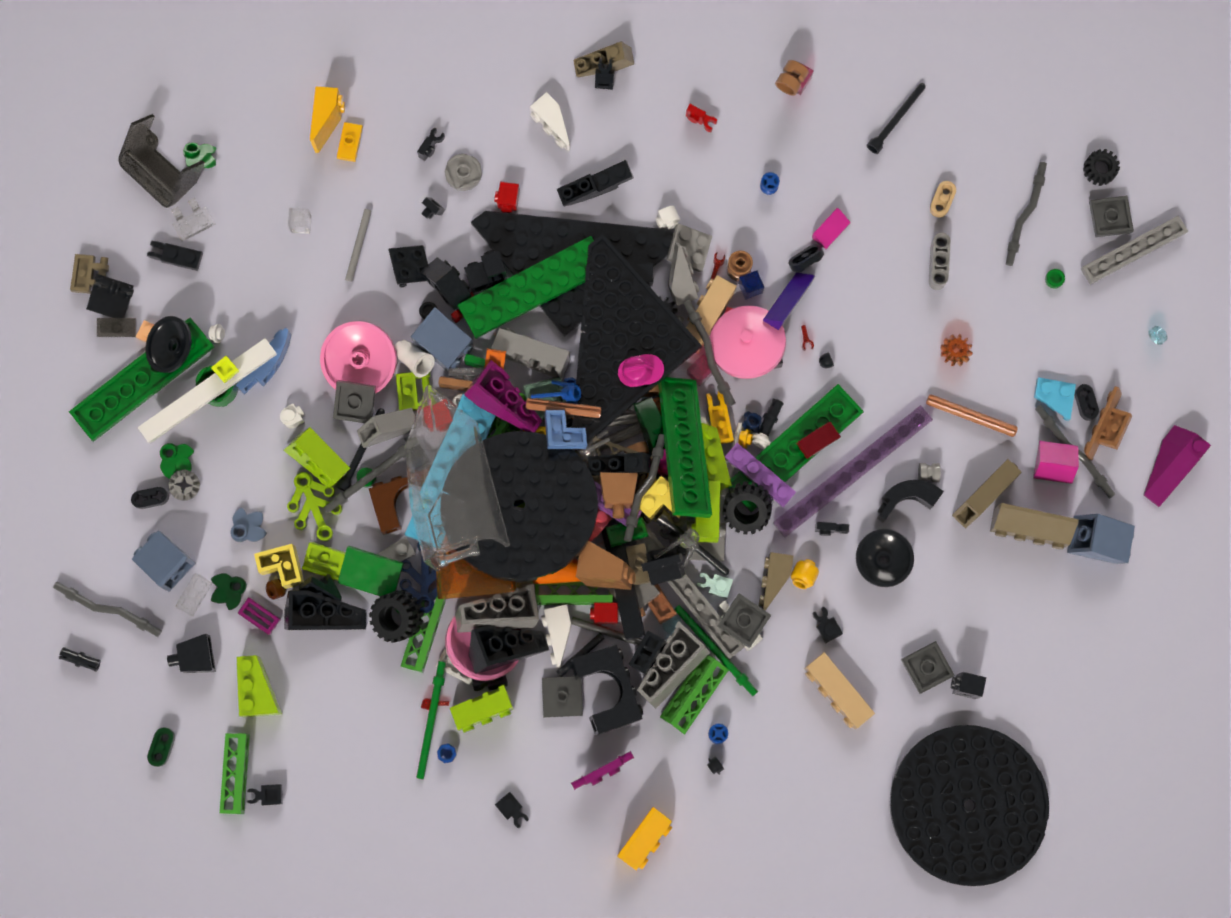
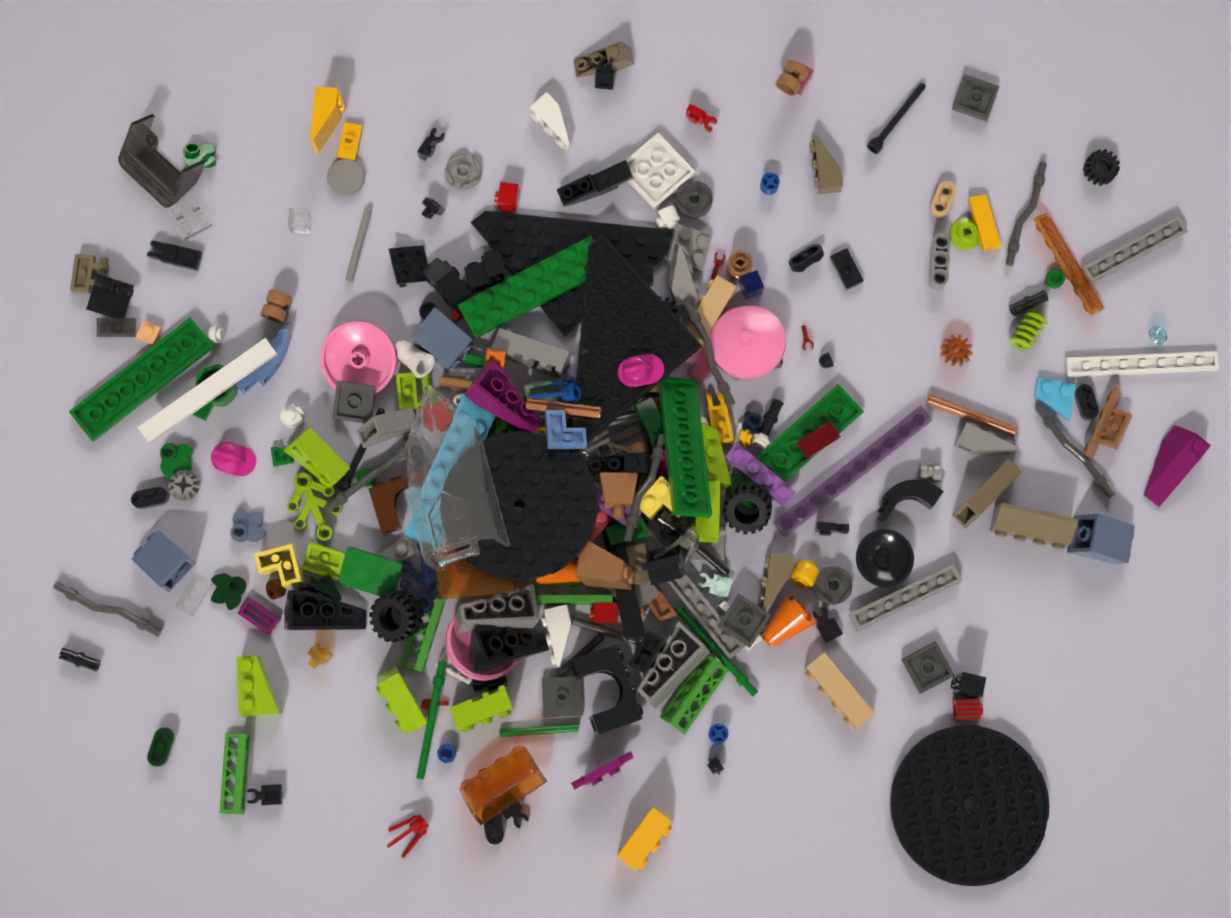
(168, 344): black dish -> none
(194, 655): black torso -> none
(204, 412): none -> green tile
(225, 369): neon yellow plate -> none
(233, 459): none -> dark pink piece
(276, 306): none -> medium nougat wheel
(280, 457): none -> green tile
(319, 655): none -> clear yellow tile
(345, 177): none -> light grey tile
(400, 700): none -> lime wedge
(417, 824): none -> red plant
(499, 829): none -> black beam
(501, 784): none -> clear orange windscreen
(539, 730): none -> green bar
(658, 171): none -> white plate
(694, 189): none -> dark grey plate
(787, 622): none -> orange cone
(788, 299): dark purple slope -> none
(828, 172): none -> dark tan slope
(831, 228): dark pink slope -> none
(833, 596): none -> dark grey plate
(846, 269): none -> black plate
(905, 597): none -> light grey plate
(958, 237): none -> lime piece
(967, 709): none -> red brick
(975, 97): none -> dark grey plate
(977, 441): none -> light grey slope
(984, 222): none -> yellow tile
(1027, 329): none -> lime piece
(1028, 302): none -> black pin
(1056, 462): dark pink slope -> none
(1068, 263): none -> clear orange plate
(1111, 216): dark grey plate -> none
(1141, 364): none -> white tile

